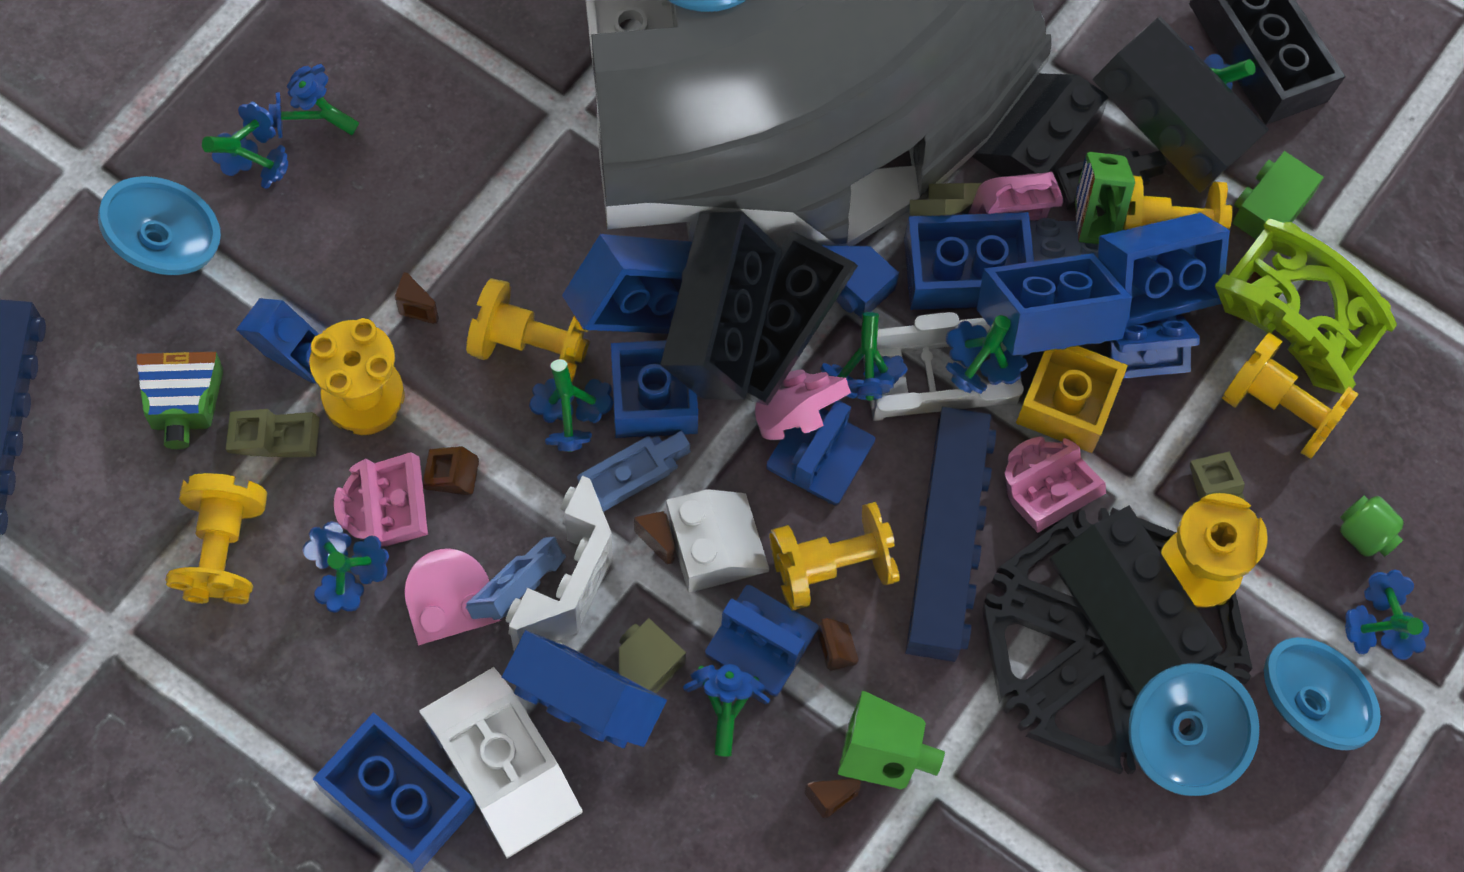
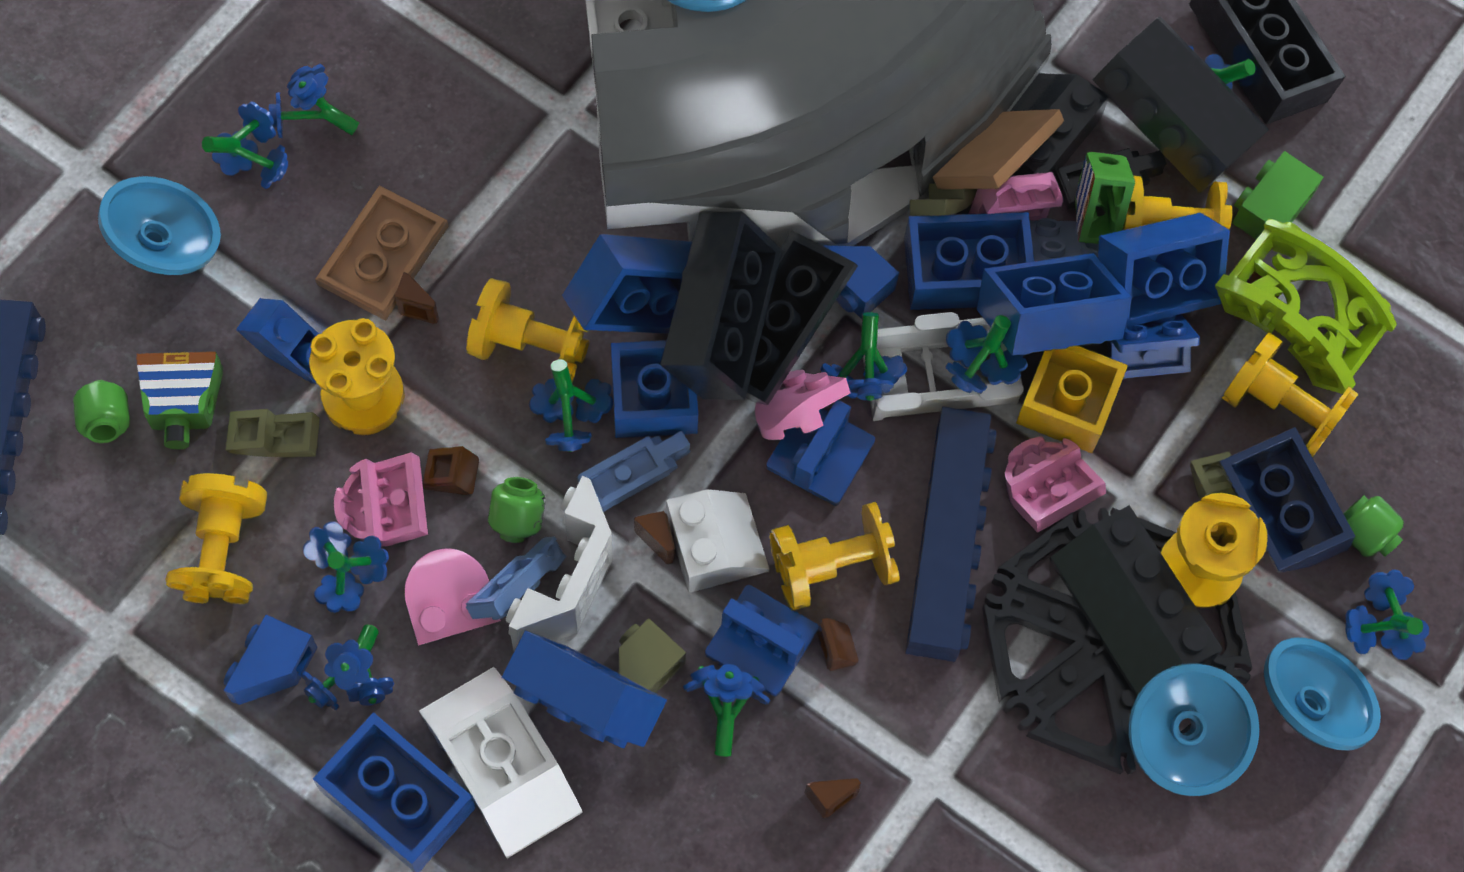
(101, 411): none -> bright green head
(271, 662): none -> blue slope
(345, 667): none -> blue plant
(378, 248): none -> medium nougat tile
(516, 509): none -> bright green head
(886, 744): bright green torso -> none
(999, 150): none -> medium nougat tile
(1292, 501): none -> dark blue slope

